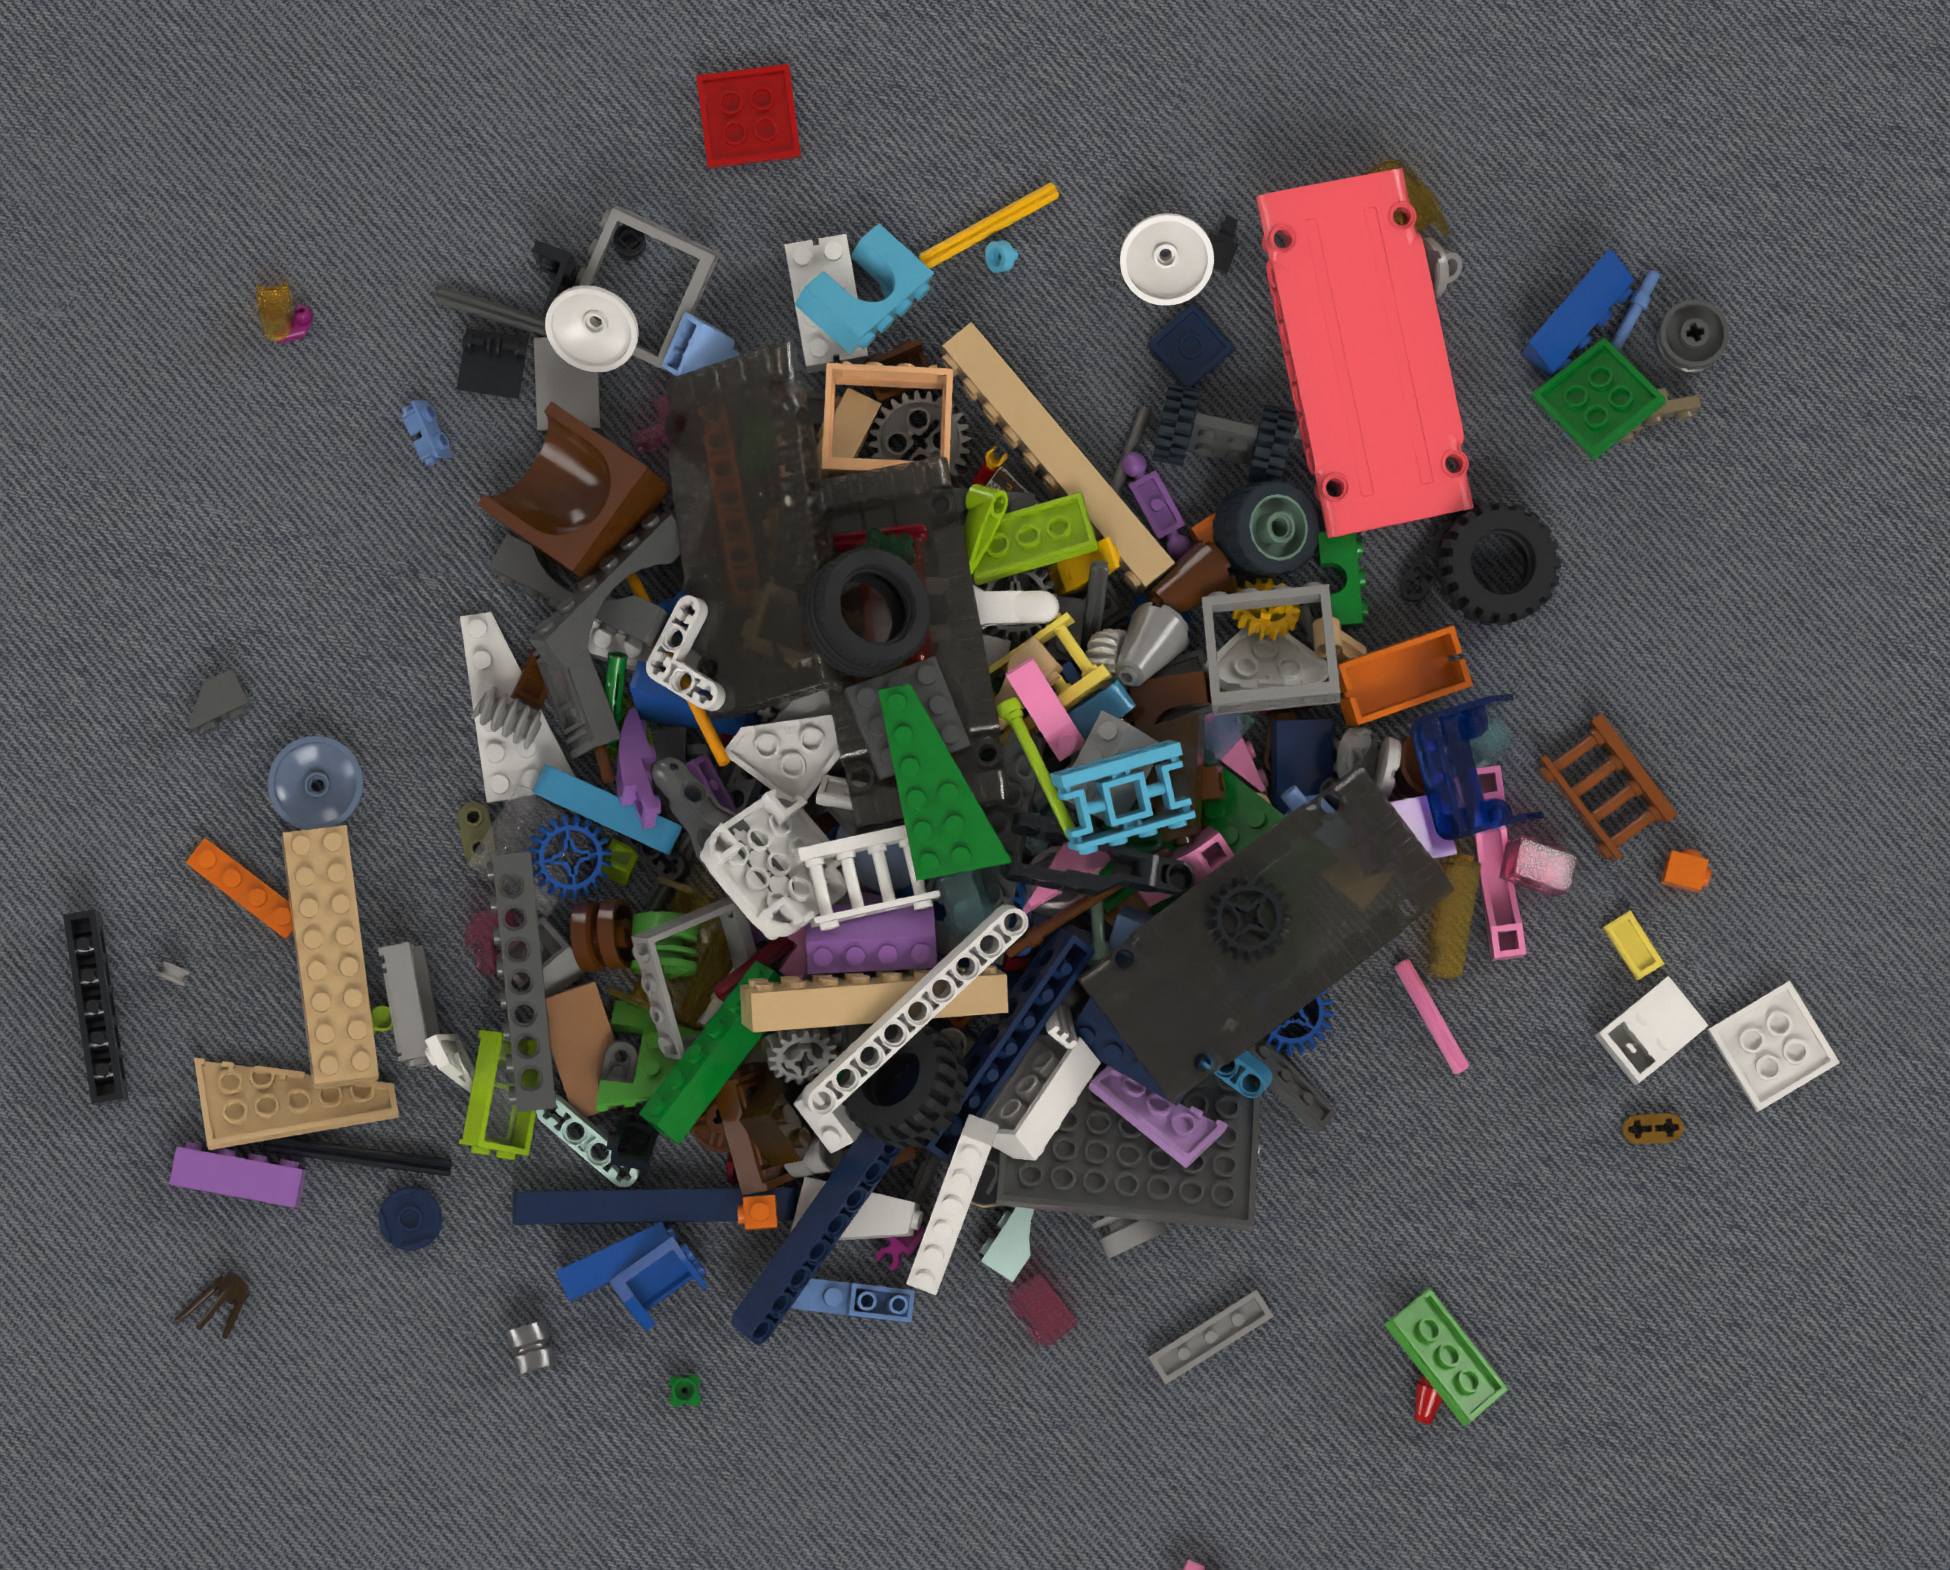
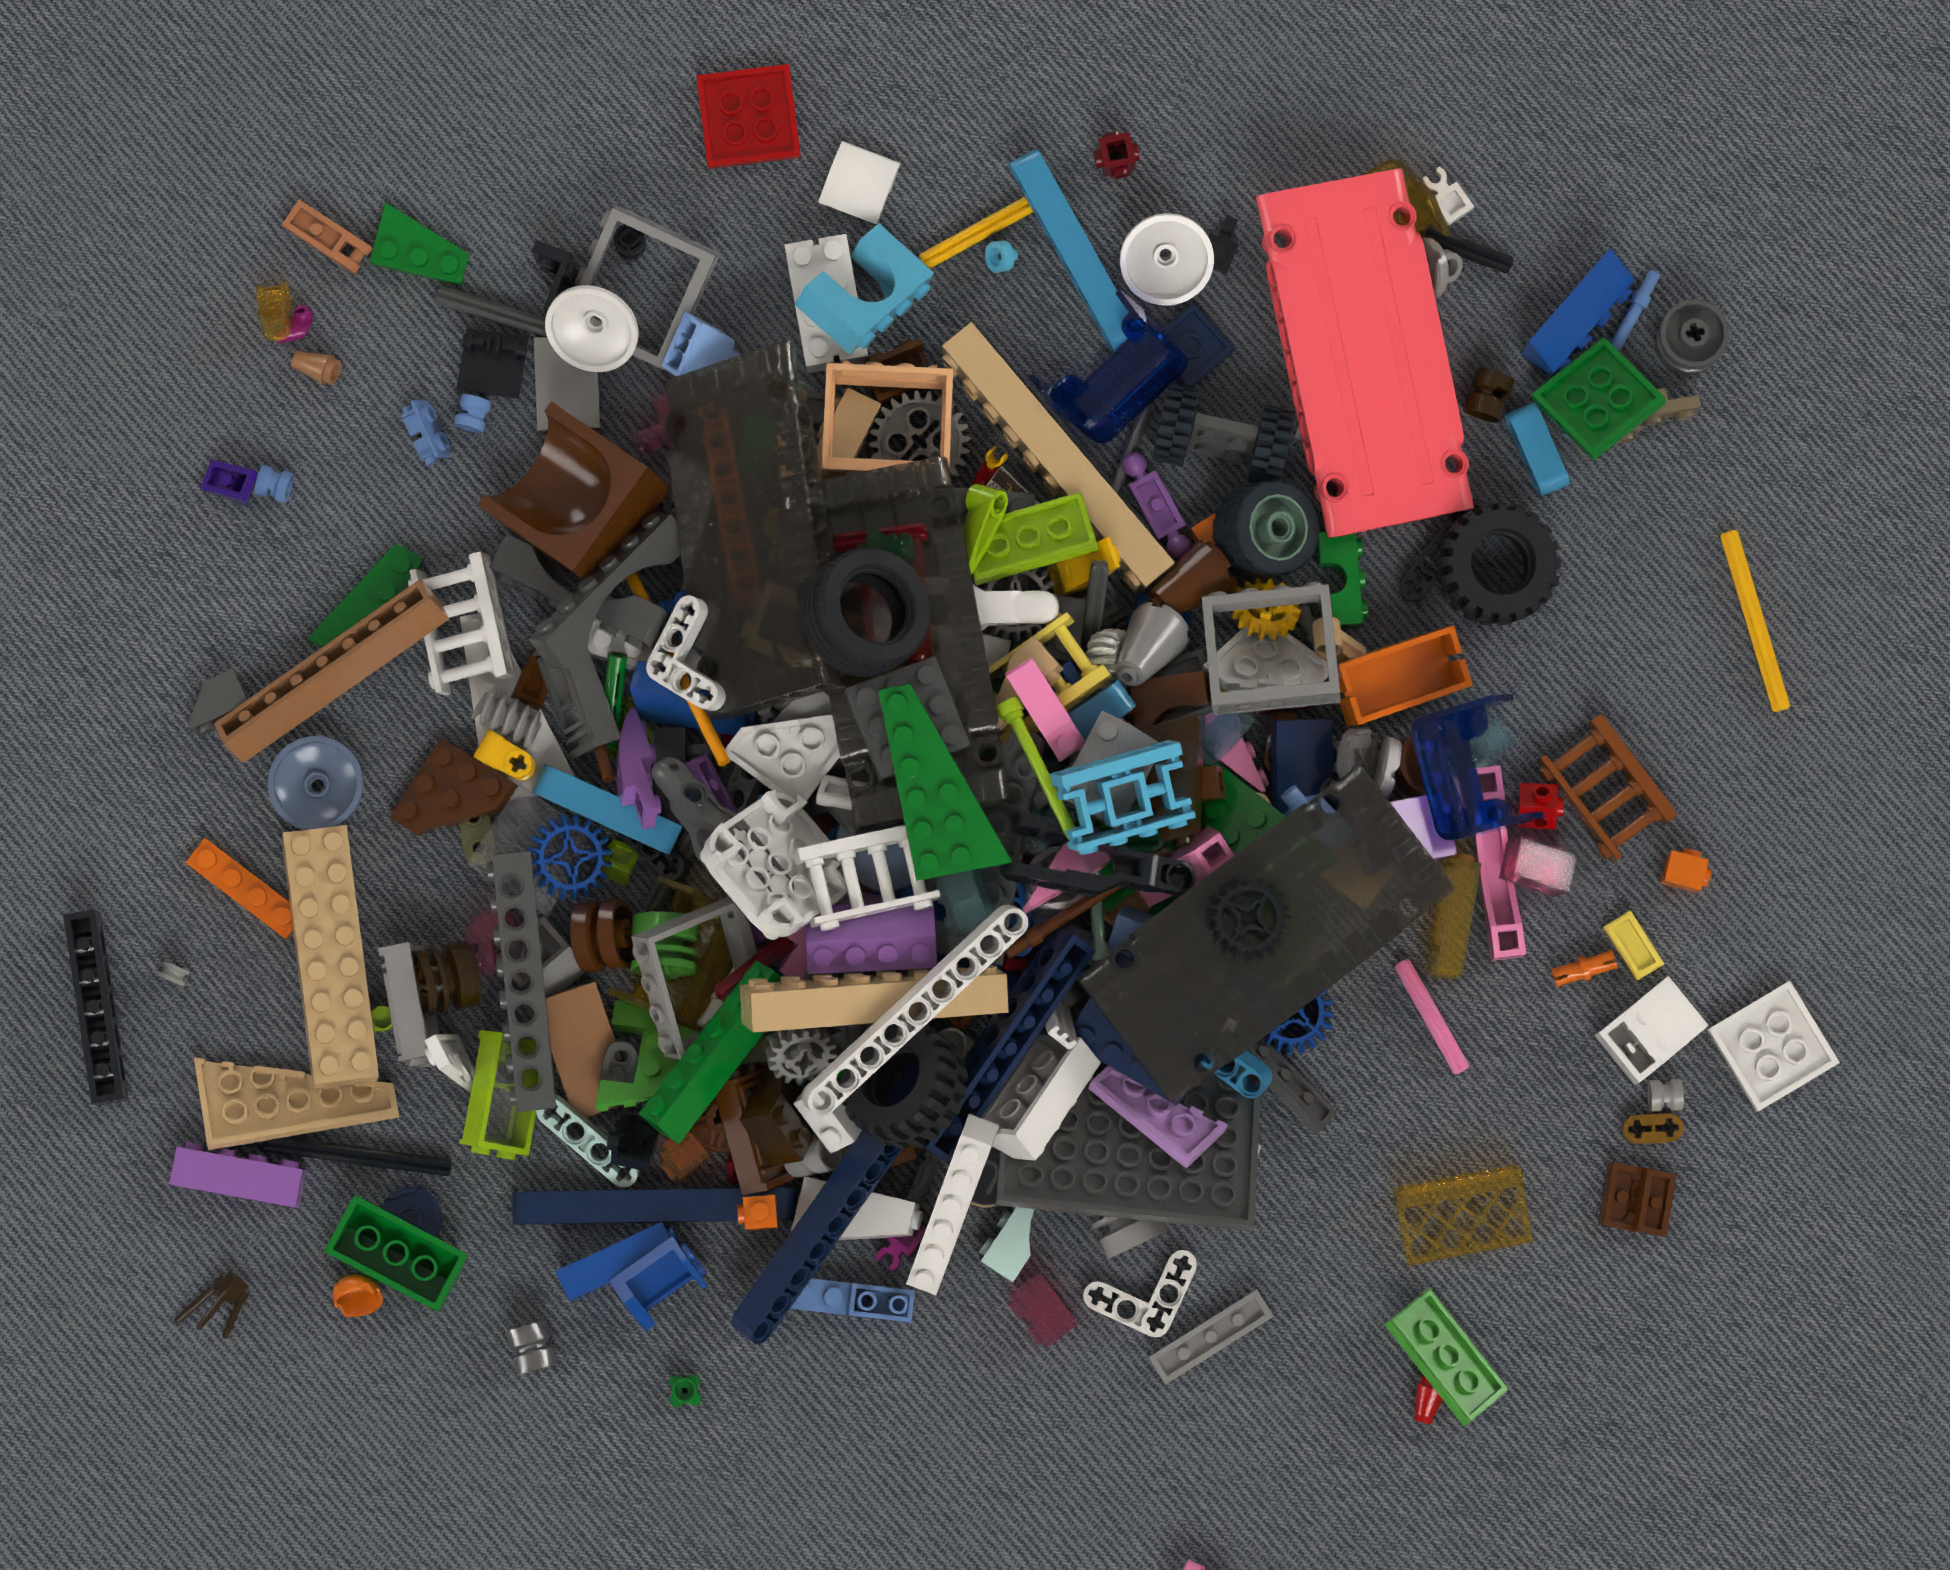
(229, 481): none -> dark purple slope
(274, 484): none -> medium blue wheel
(319, 367): none -> medium nougat cone
(325, 236): none -> nougat plate
(331, 671): none -> medium nougat brick
(357, 1295): none -> orange hair
(379, 586): none -> green wing
(397, 1253): none -> green slope
(416, 250): none -> green wing
(447, 977): none -> dark brown wheel
(451, 791): none -> reddish brown plate
(472, 413): none -> medium blue wheel
(492, 632): none -> white fence
(501, 754): none -> yellow piece
(683, 1159): none -> clear orange brick
(859, 182): none -> white slope
(1071, 245): none -> dark azure beam
(1118, 144): none -> dark red brick
(1123, 382): none -> clear blue windscreen
(1144, 1309): none -> white beam
(1450, 198): none -> white plate
(1457, 1187): none -> clear yellow fence
(1472, 250): none -> black axle
(1488, 395): none -> dark brown wheel
(1537, 449): none -> dark azure beam
(1540, 798): none -> red brick
(1584, 968): none -> orange pin
(1637, 1199): none -> reddish brown slope
(1665, 1095): none -> light grey wheel
(1755, 621): none -> yellow axle

